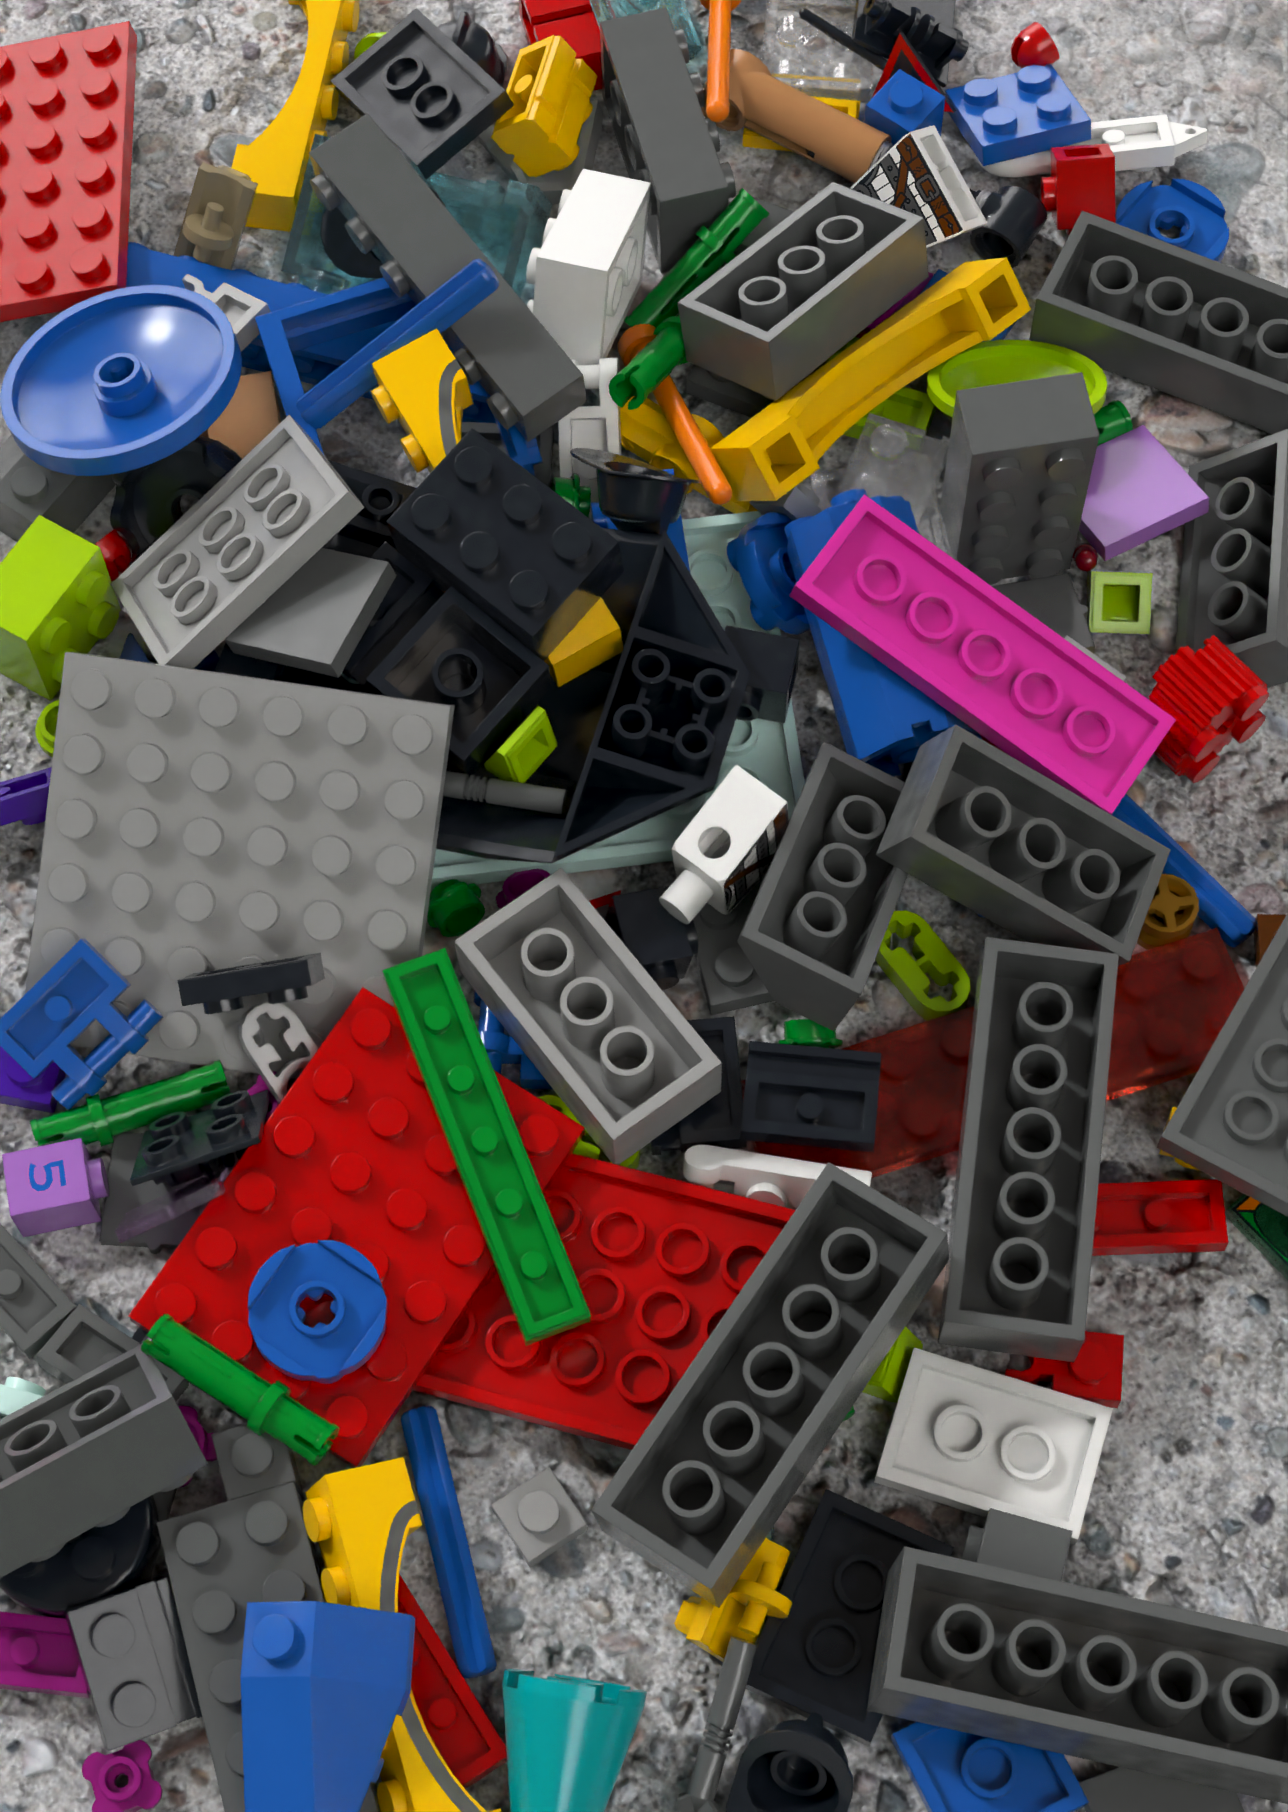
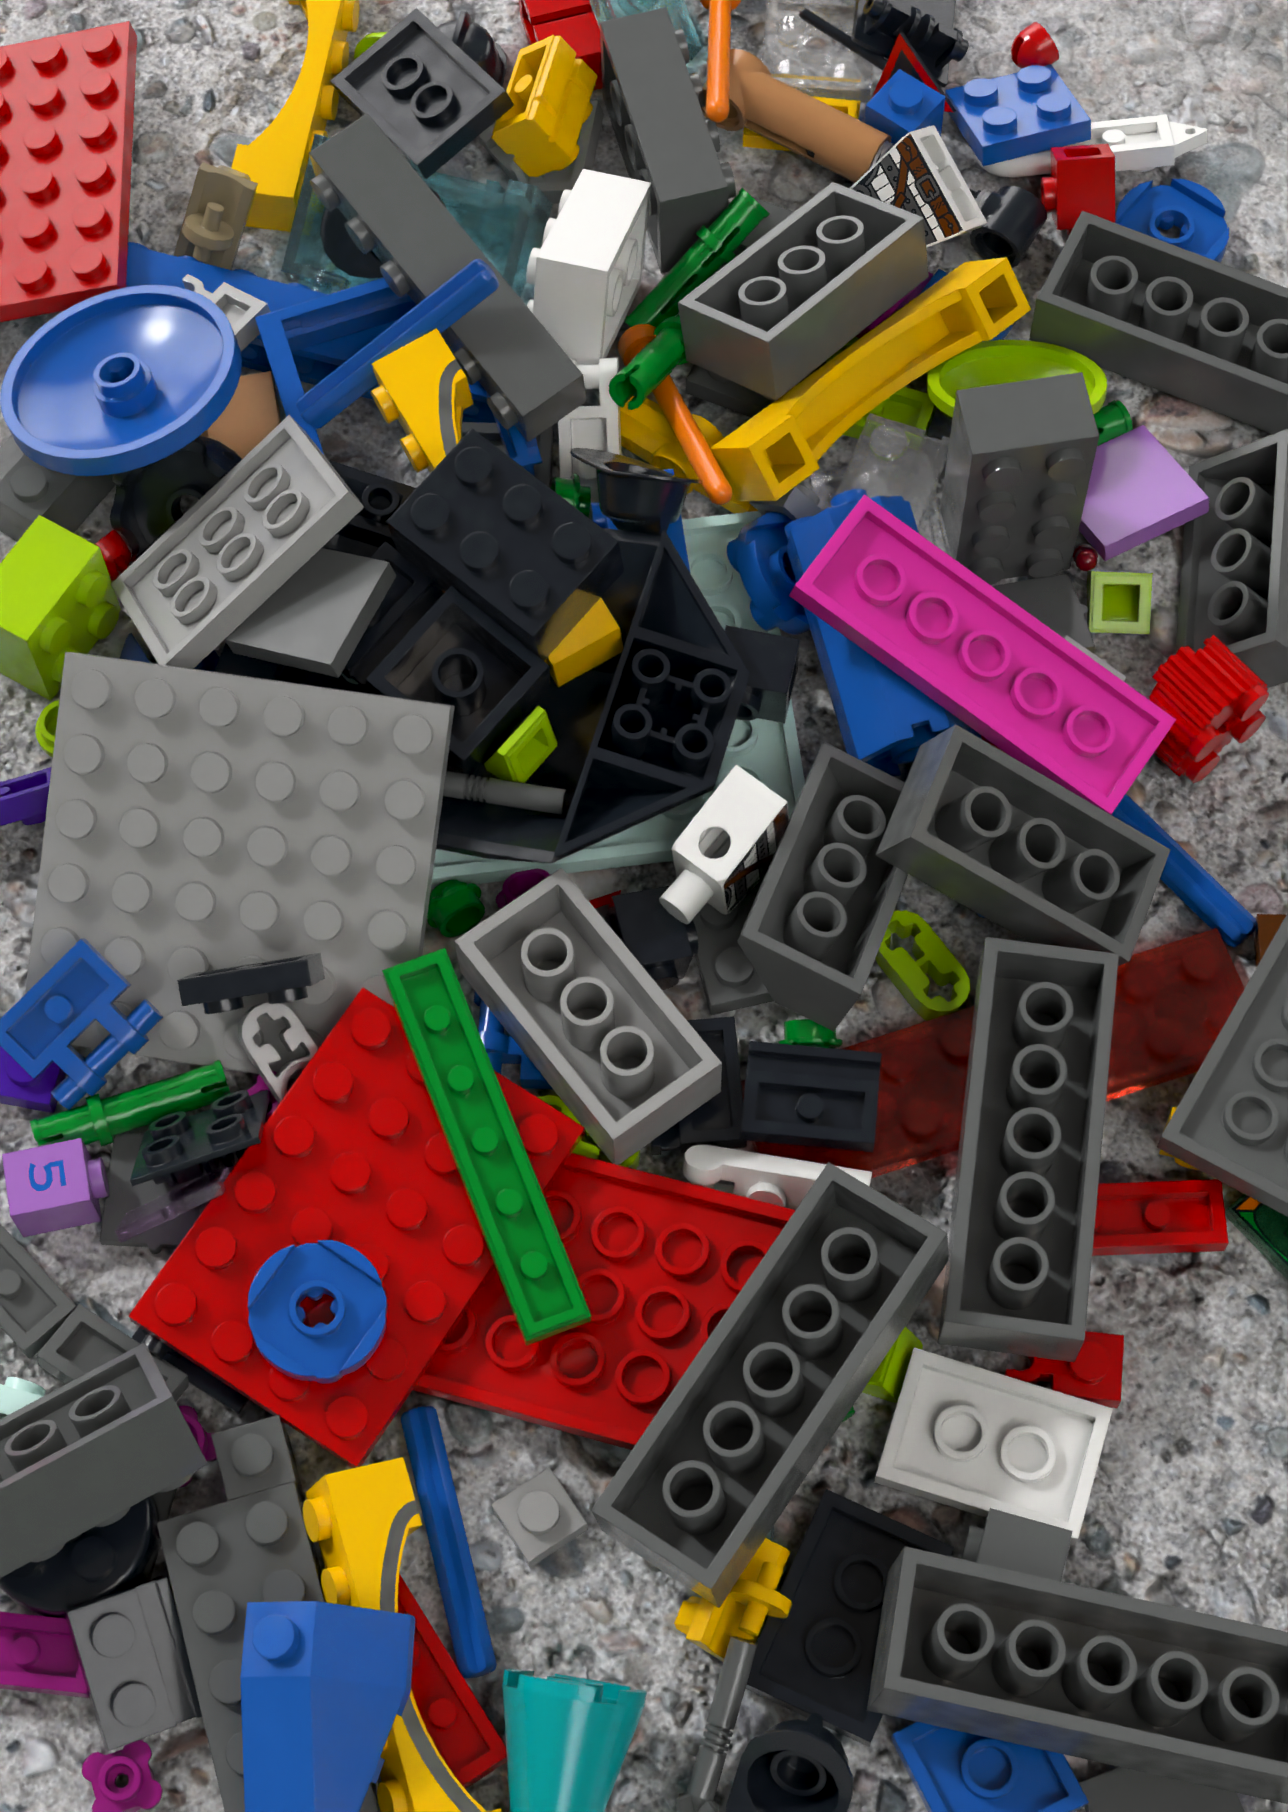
(240, 1389): green pin -> none
(1177, 905): pearl gold wheel -> none

